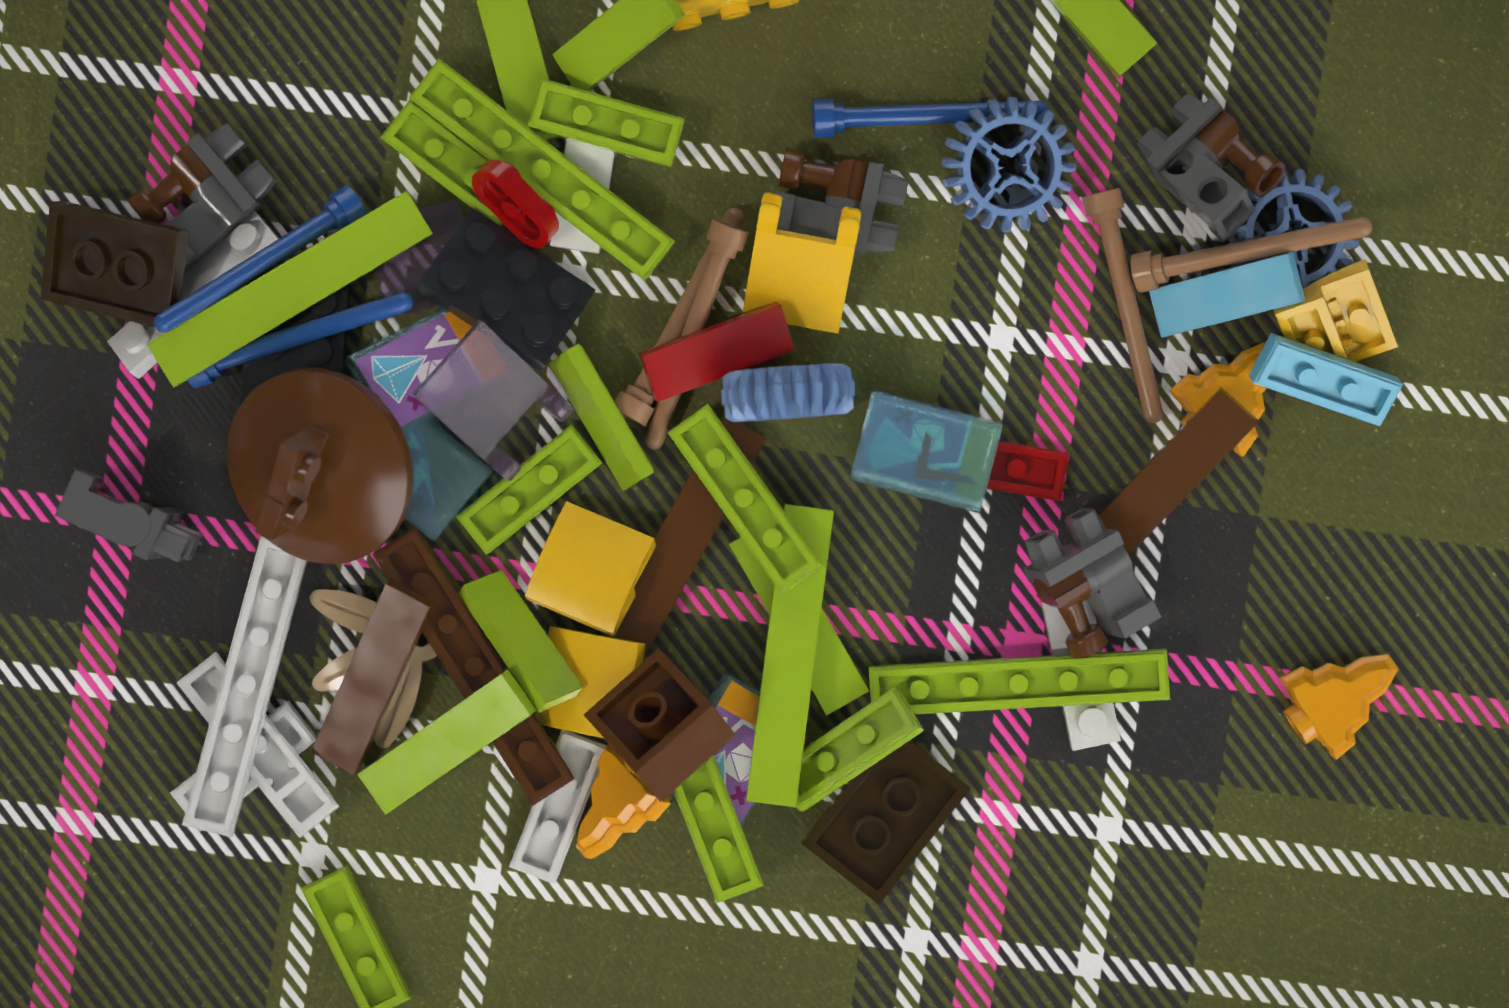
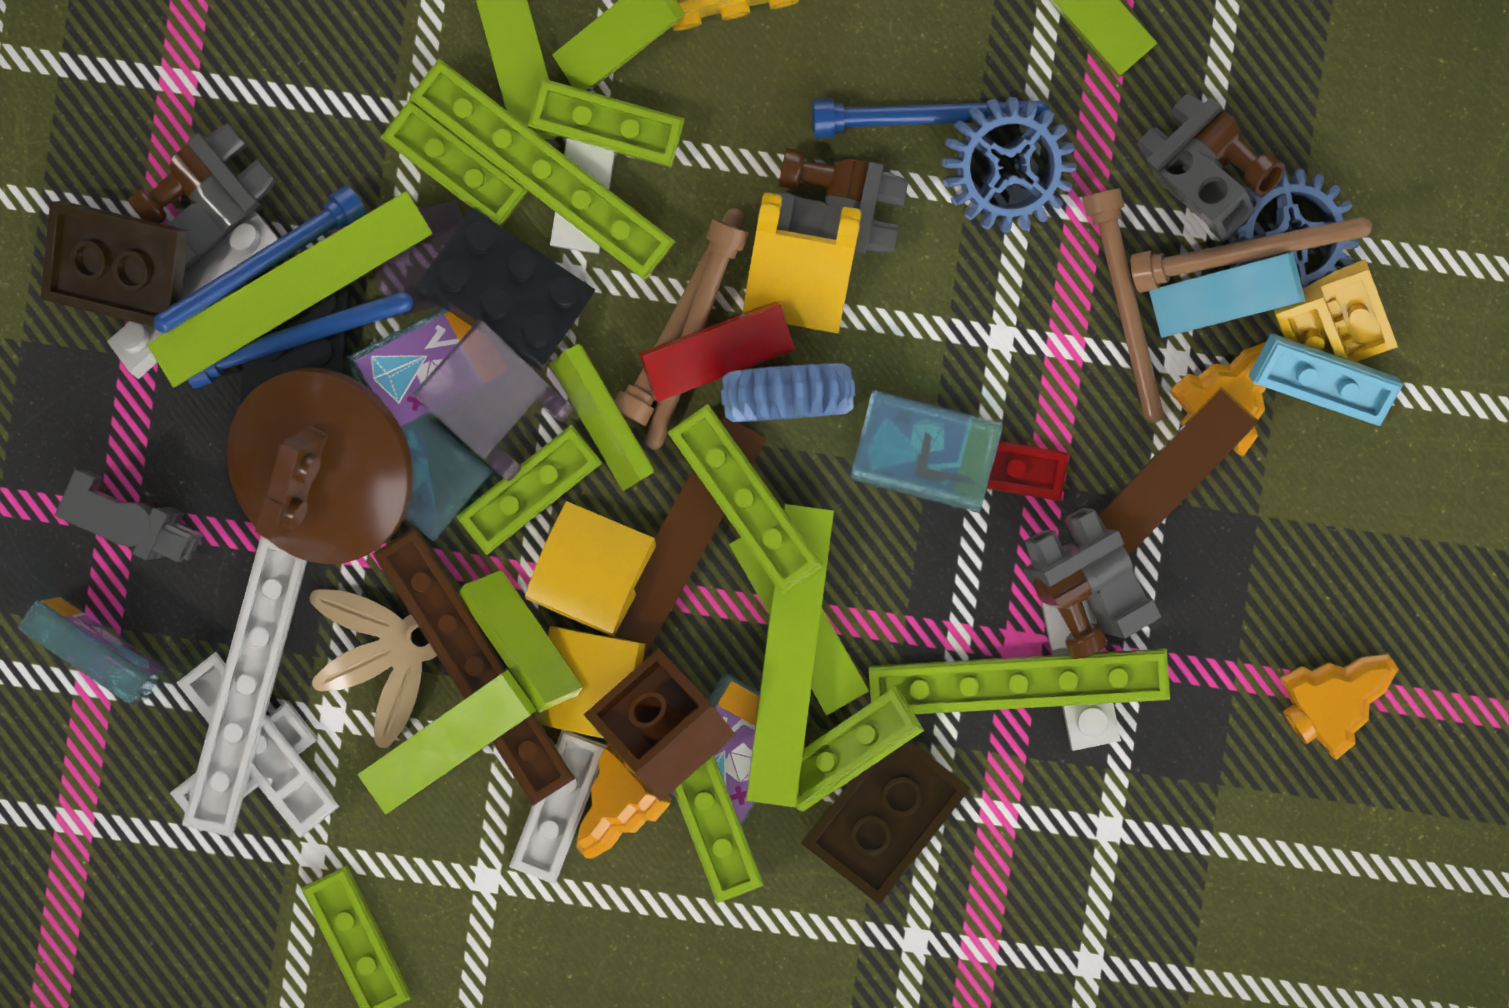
(92, 649): none -> clear light blue piece
(372, 677): reddish brown tile -> none
(515, 203): red plate -> none

